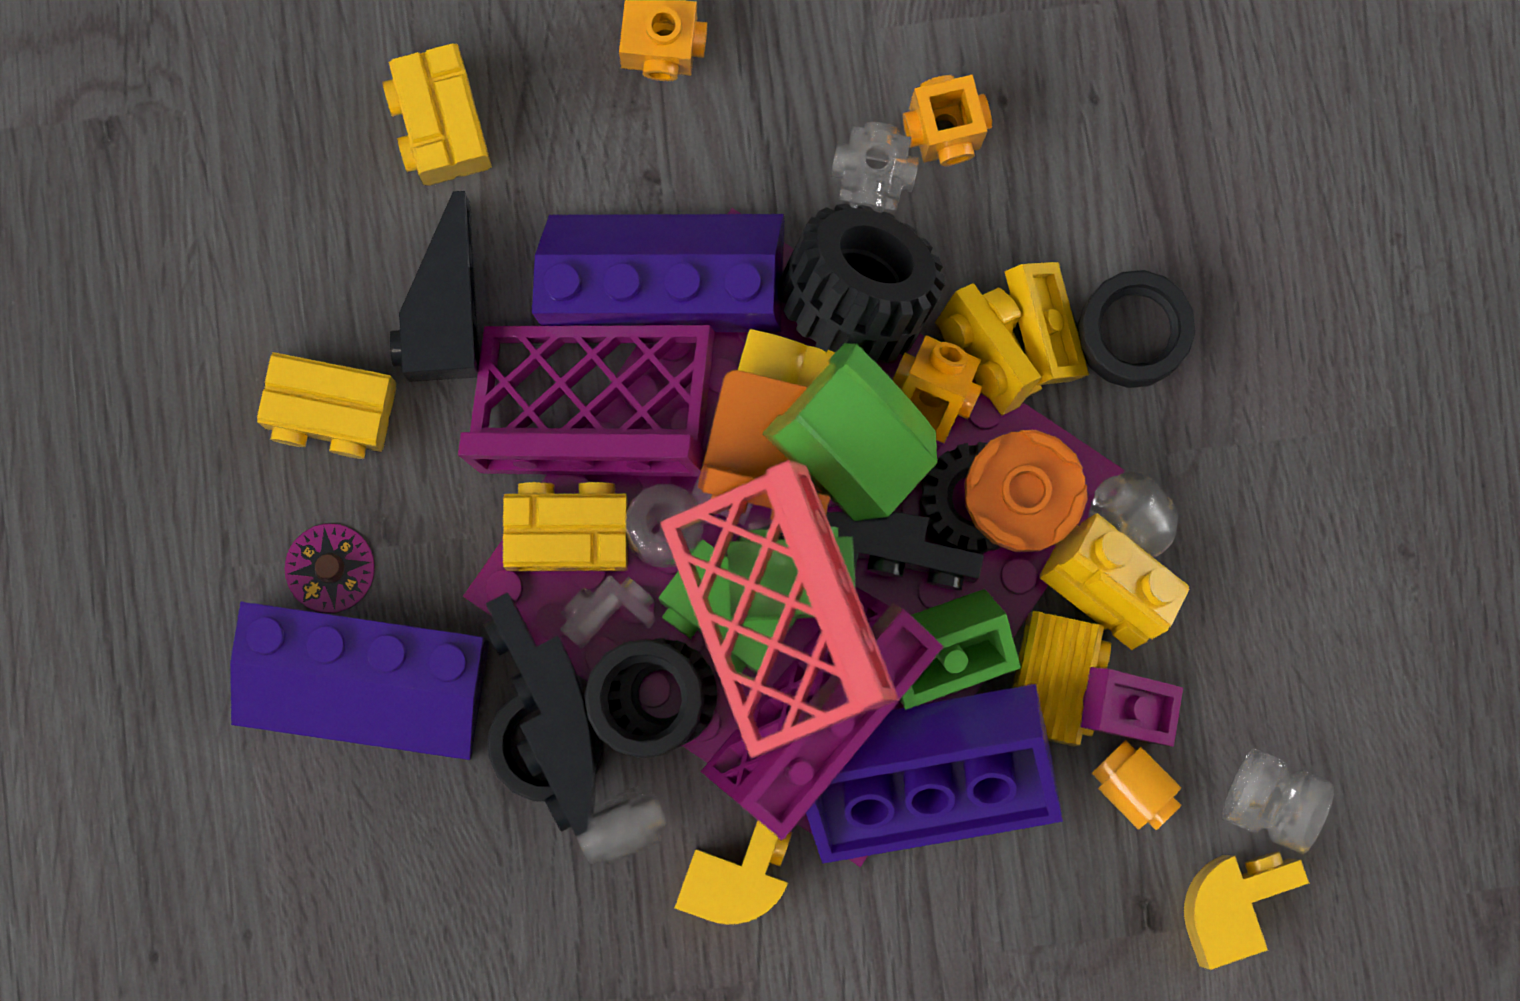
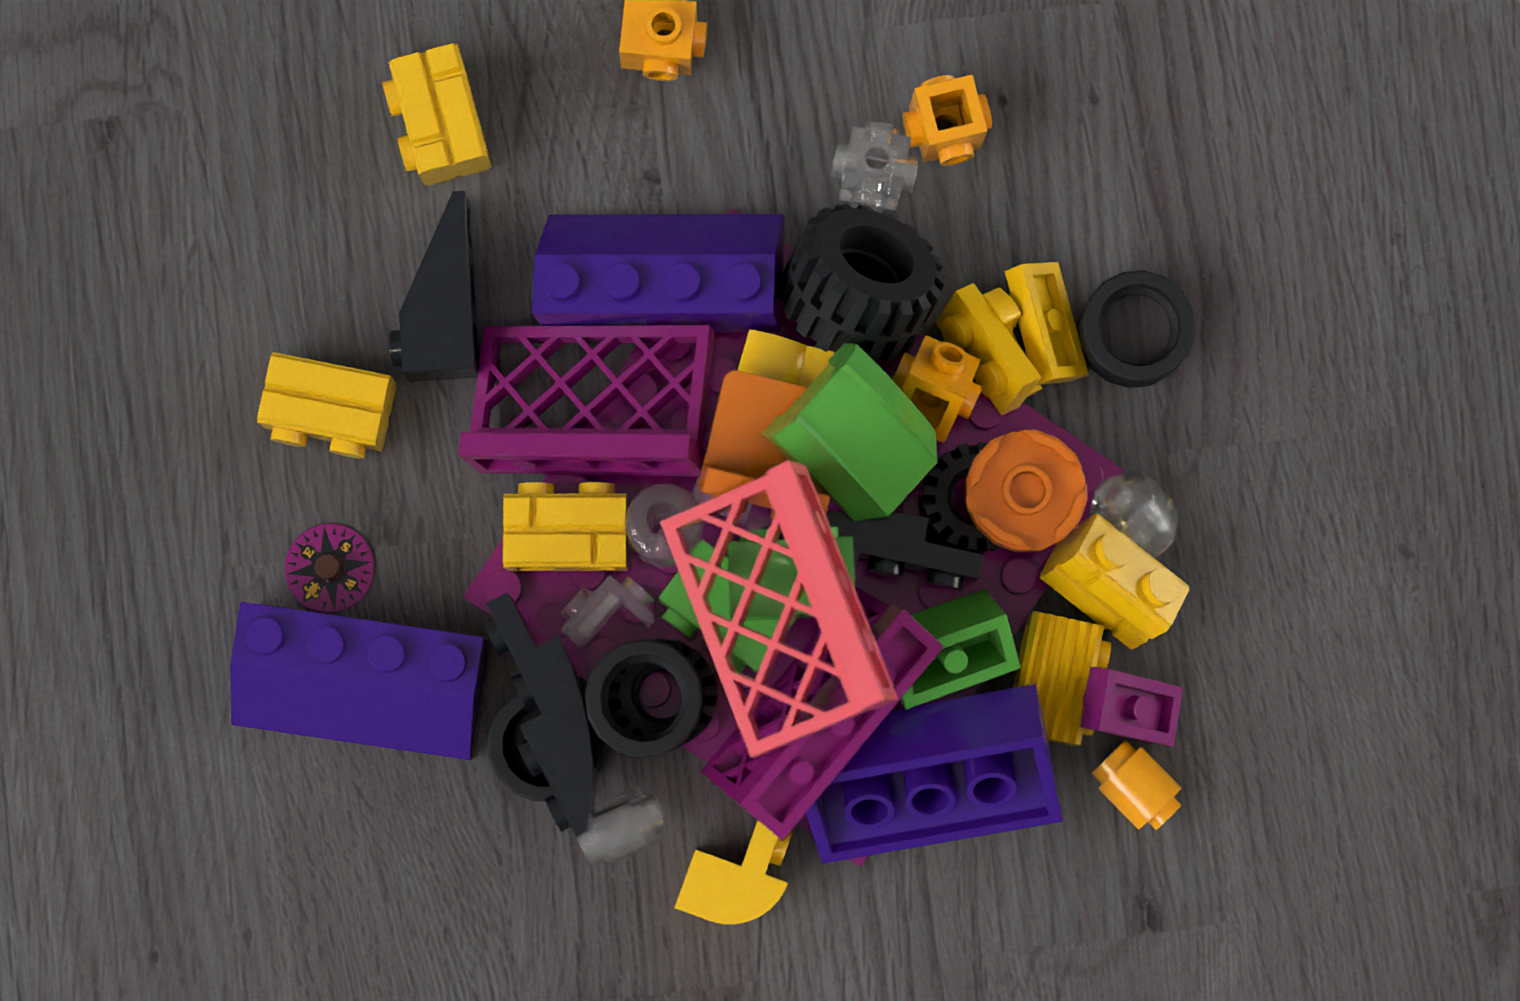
(1221, 909): yellow brick -> none
(1281, 802): clear wheel -> none

